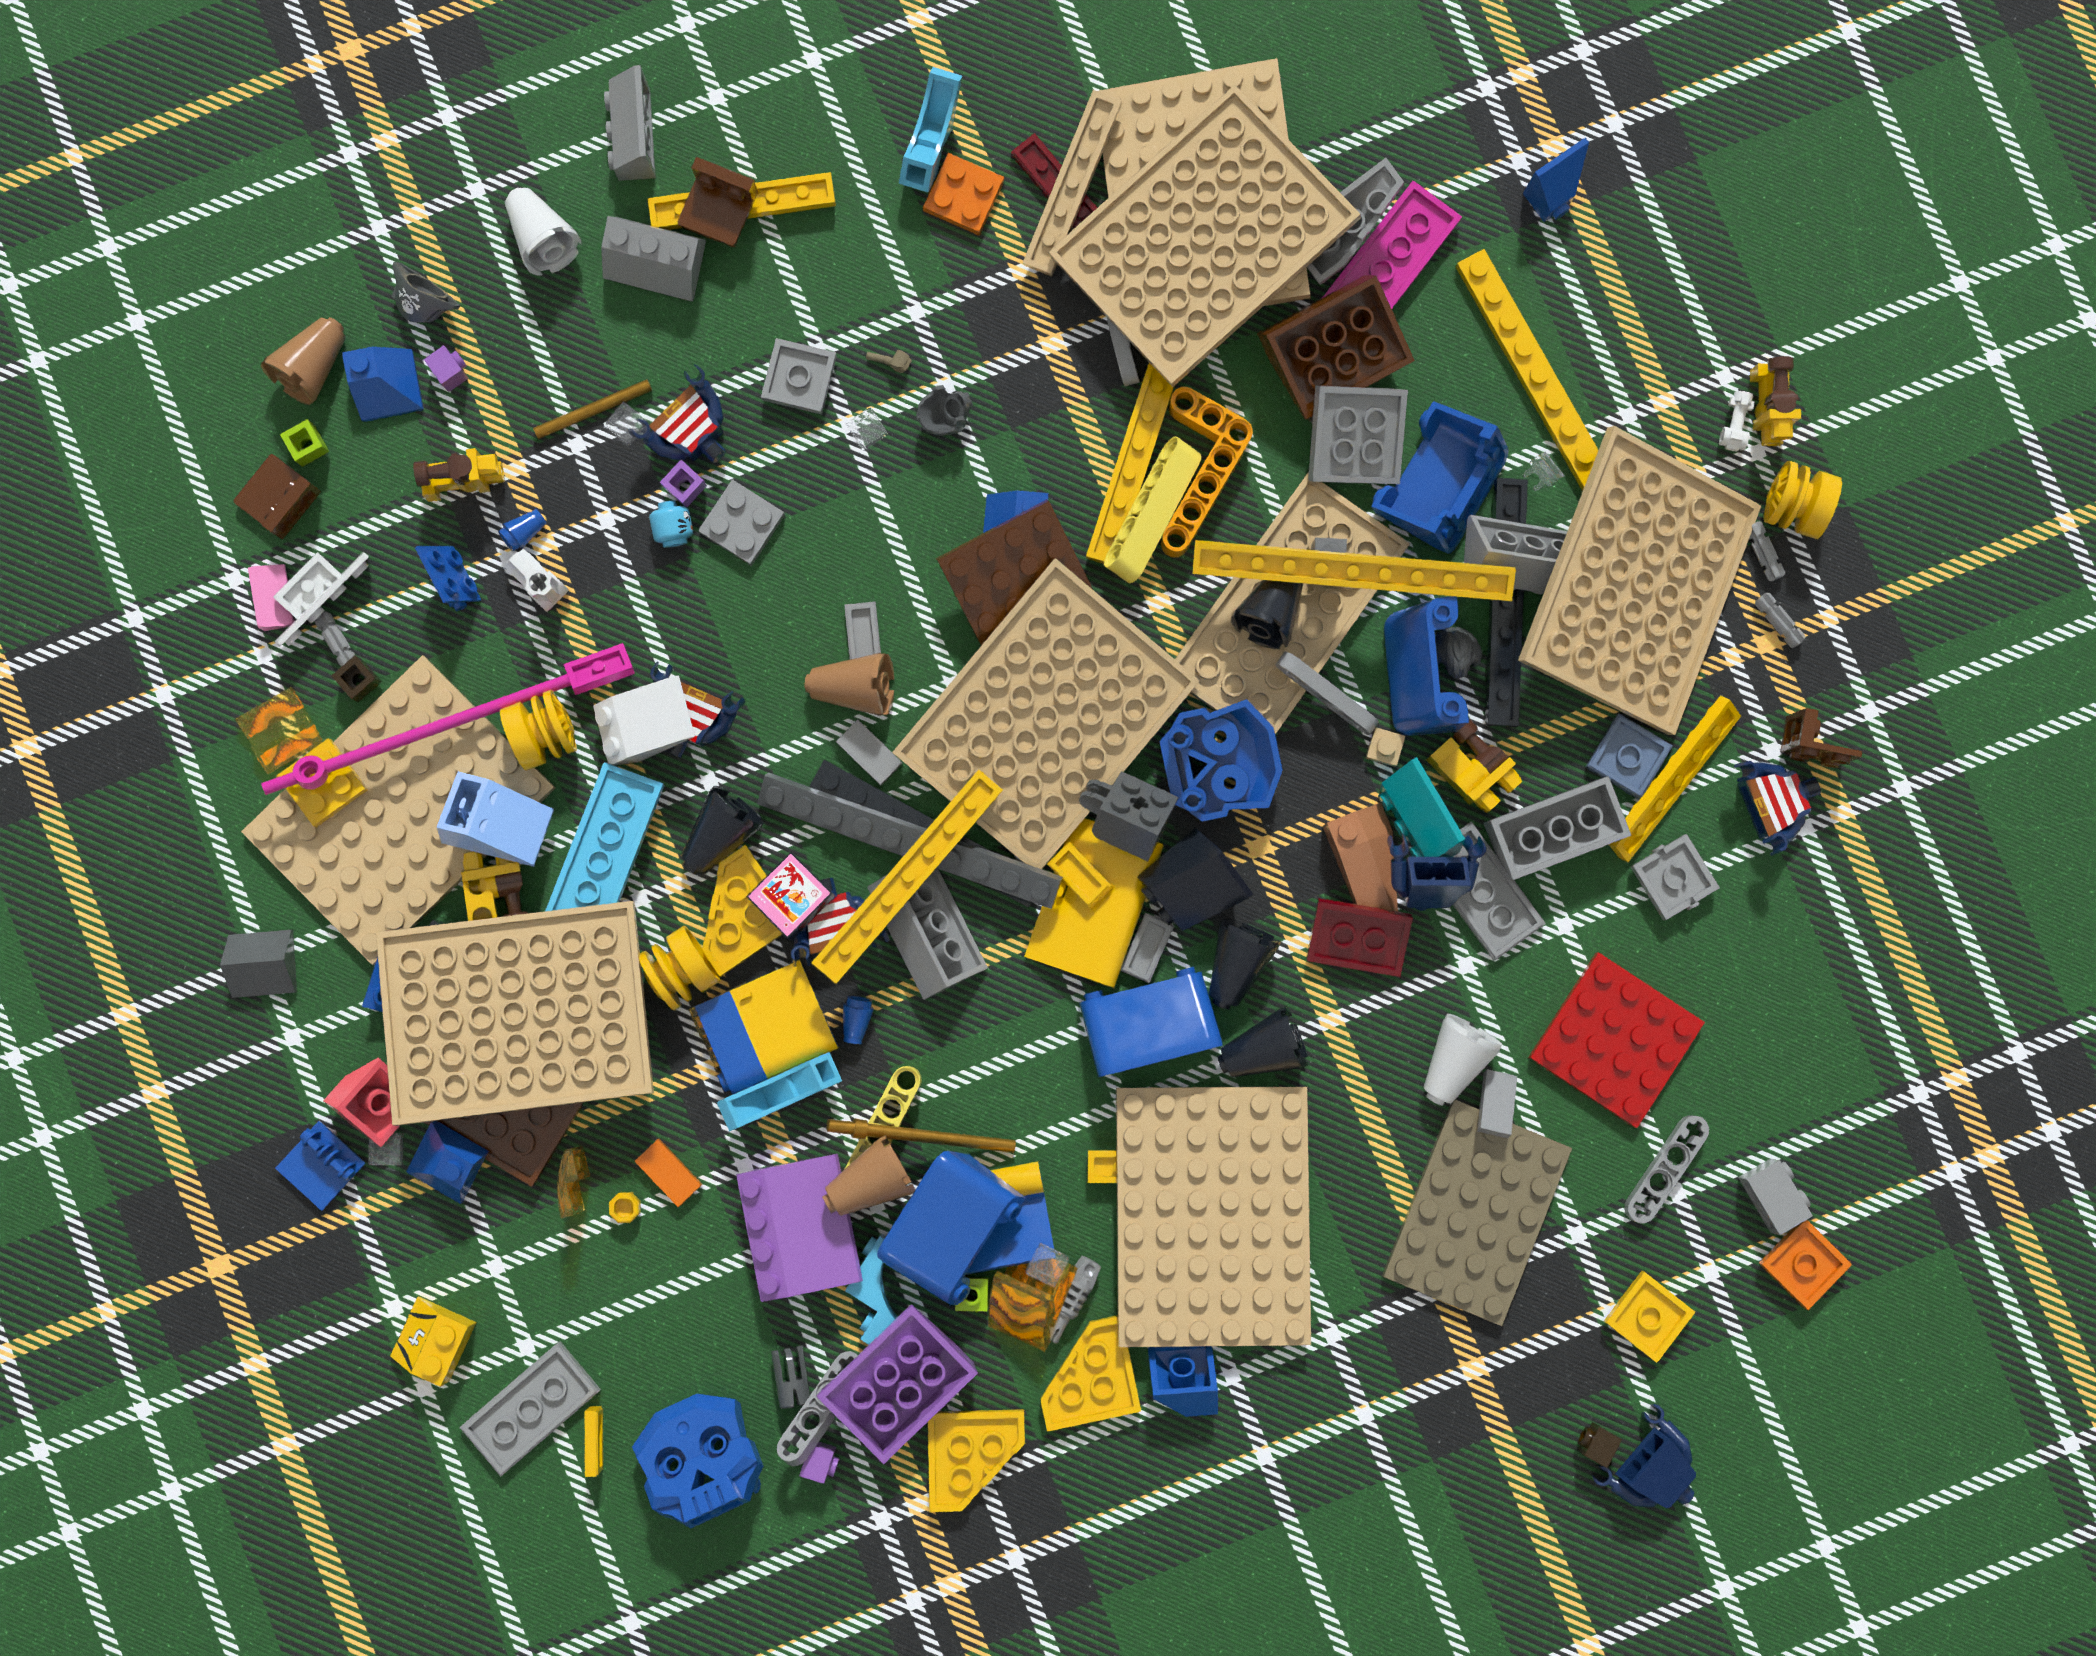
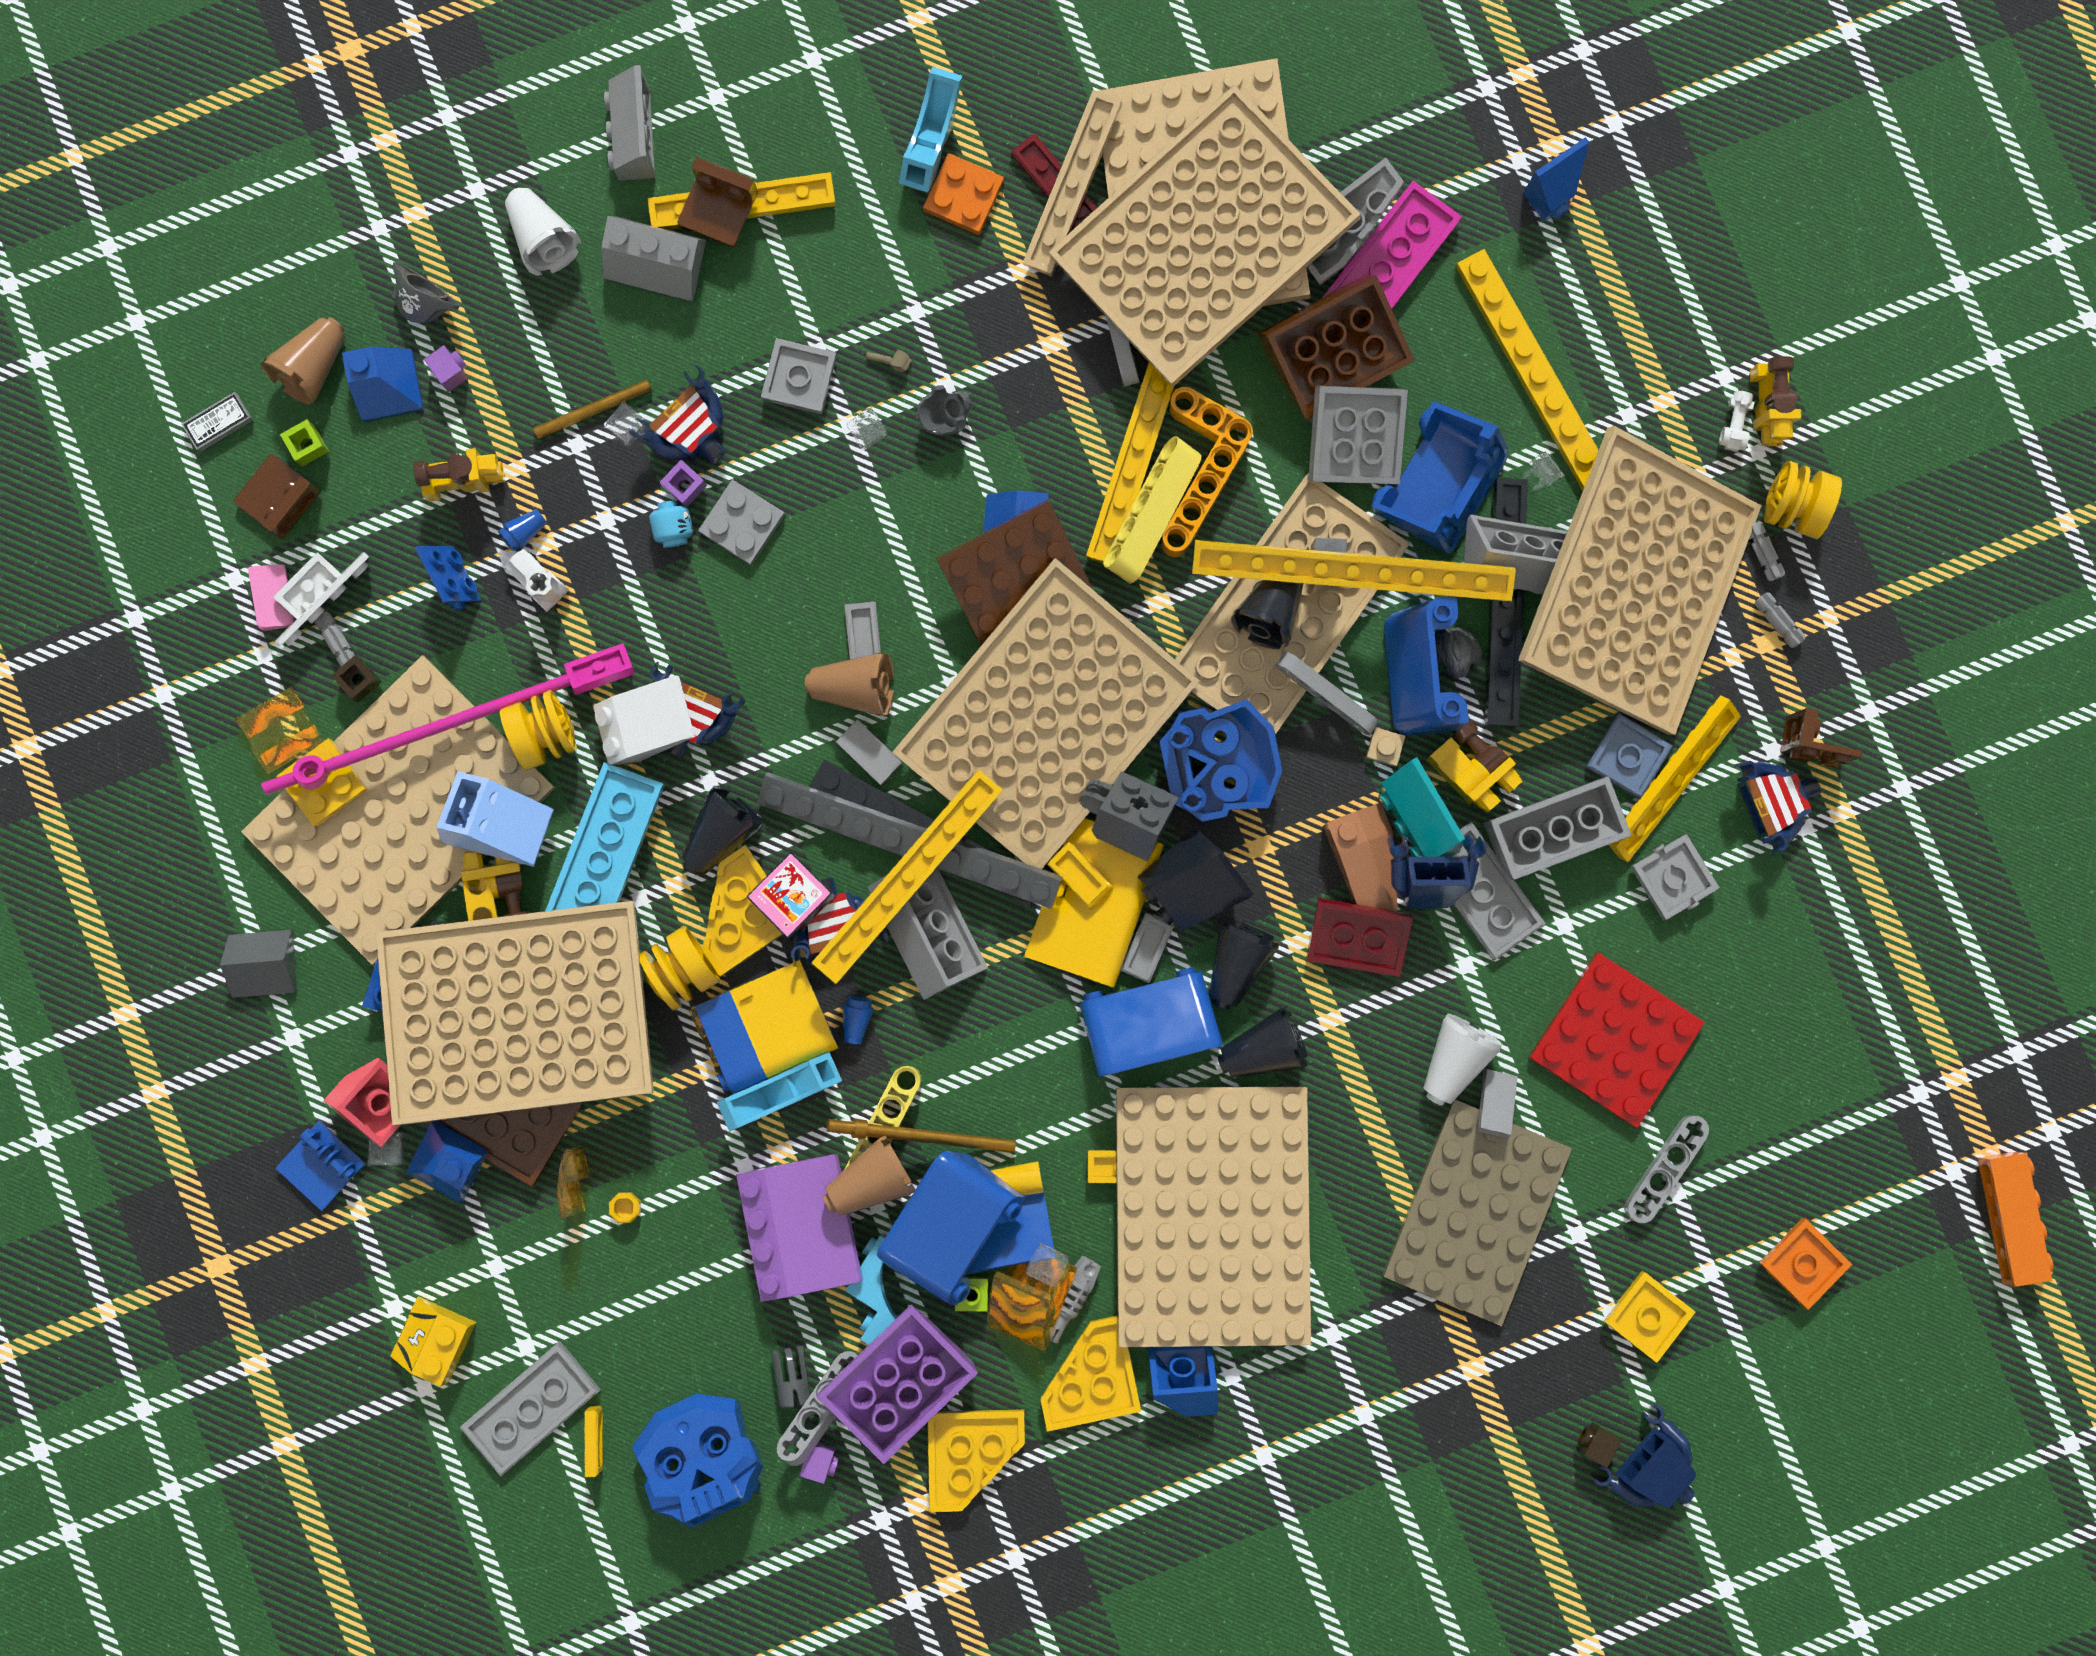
(217, 422): none -> tile
(668, 1172): orange tile -> none
(1776, 1196): light grey brick -> none
(2015, 1219): none -> orange brick

